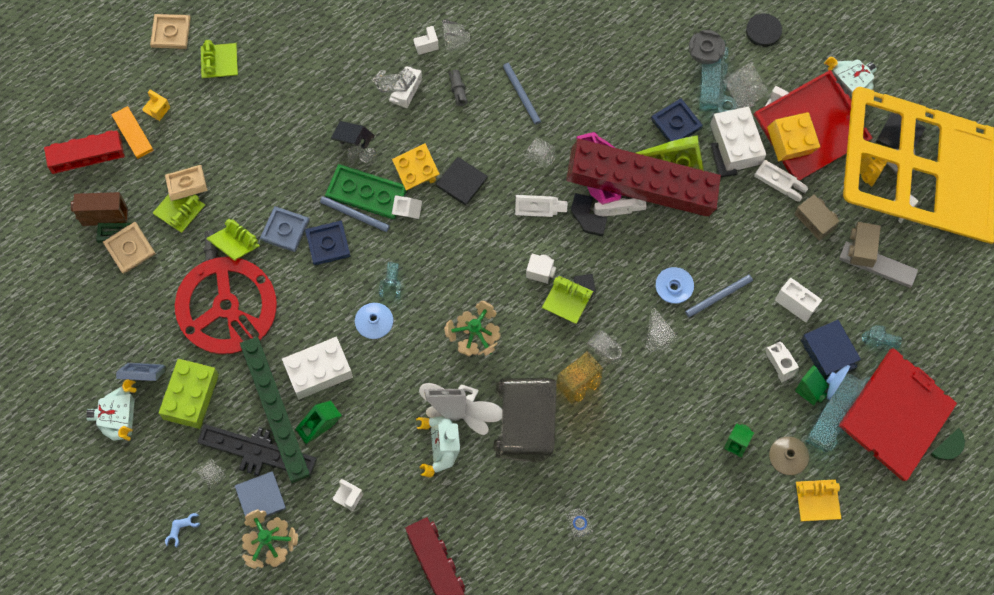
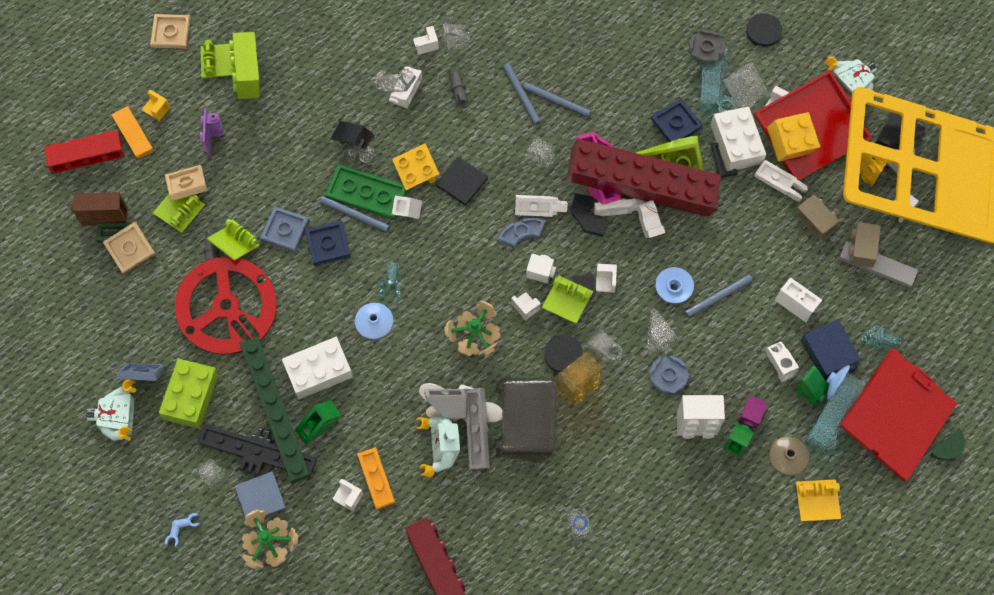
(211, 128): none -> medium lavender hinge
(244, 65): none -> lime brick
(376, 478): none -> light orange tile
(477, 429): none -> light grey tile
(520, 230): none -> sand blue tile
(525, 305): none -> white panel
(556, 99): none -> sand blue piece
(562, 352): none -> black tile
(606, 278): none -> white panel
(649, 219): none -> white leg
(668, 380): none -> sand blue tile
(700, 416): none -> white brick
(753, 412): none -> magenta brick

